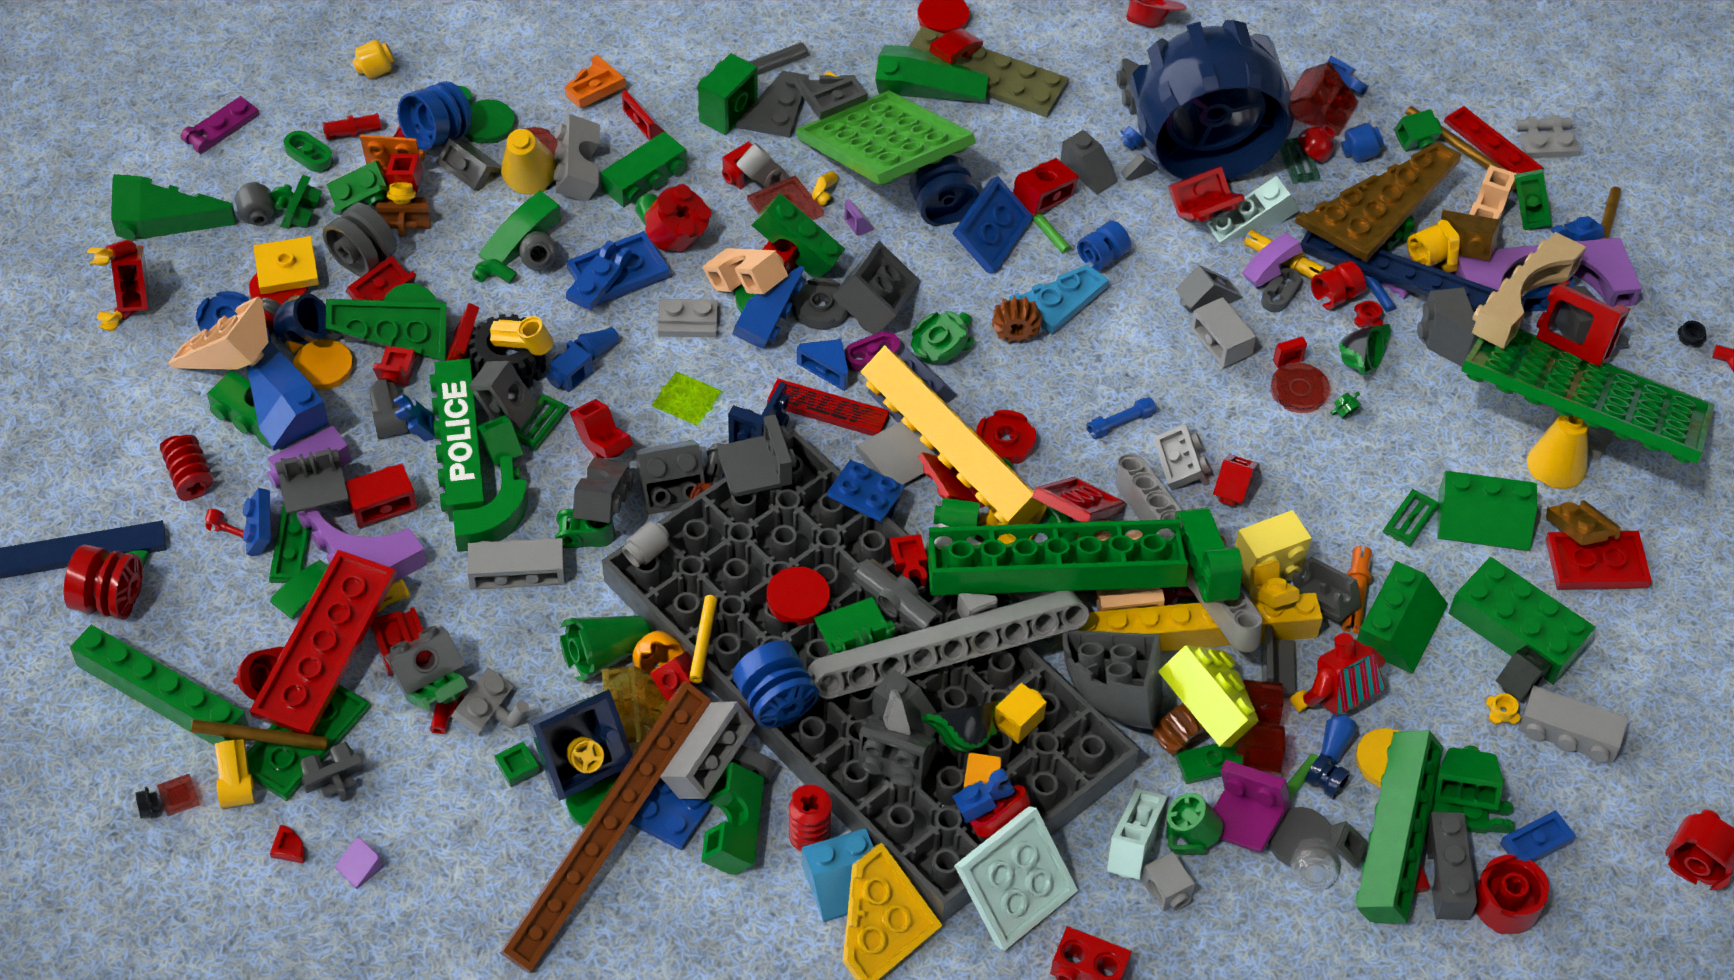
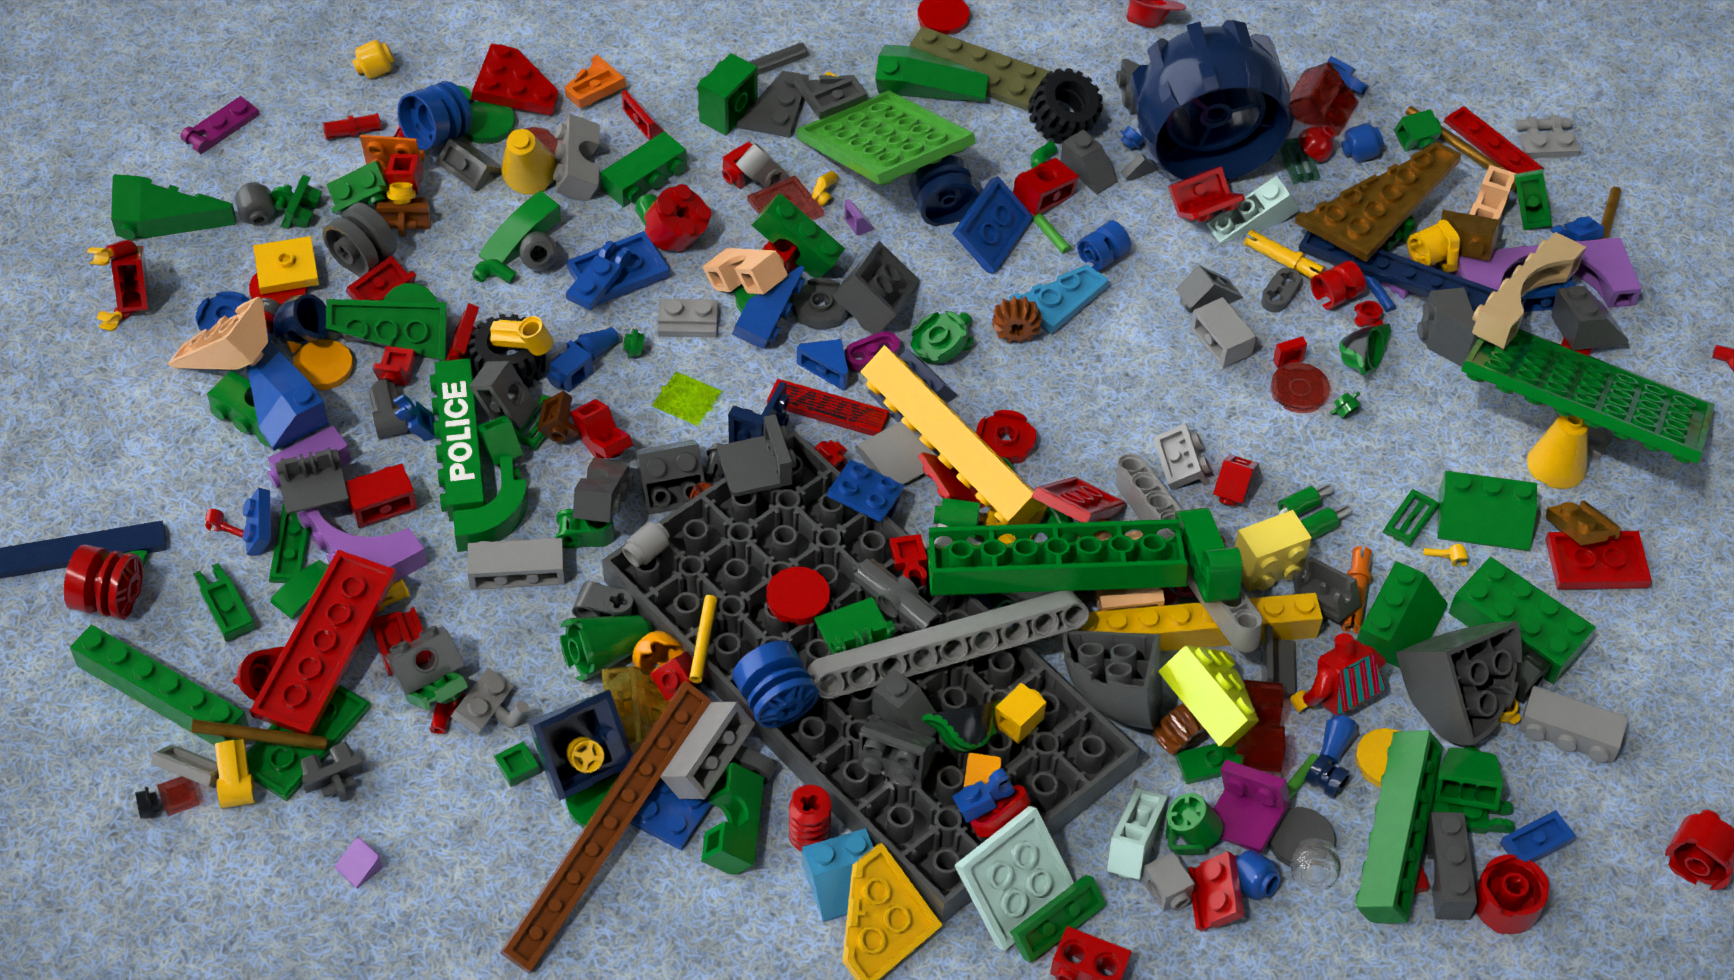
(186, 466): red piece -> none
(186, 764): none -> light grey tile
(224, 604): none -> green hinge
(287, 846): red tile -> none
(311, 151): green plate -> none
(514, 82): none -> red plate
(554, 418): none -> reddish brown bracket
(602, 601): none -> dark grey piece
(633, 343): none -> green plate
(833, 453): none -> red gear
(895, 715): light grey slope -> none
(955, 44): red slope -> none
(974, 604): light grey slope -> none
(1042, 154): none -> green arm
(1049, 922): none -> green plate
(1071, 89): none -> black tyre
(1142, 408): blue bar -> none
(1216, 892): none -> red plate
(1257, 875): none -> blue head
(1266, 263): medium lavender slope -> none
(1269, 588): yellow bracket -> none
(1308, 499): none -> green piece
(1348, 843): dark grey slope -> none
(1455, 553): none -> yellow hand
(1464, 679): none -> dark grey brick
(1604, 330): red window -> none
(1692, 333): black plate -> none

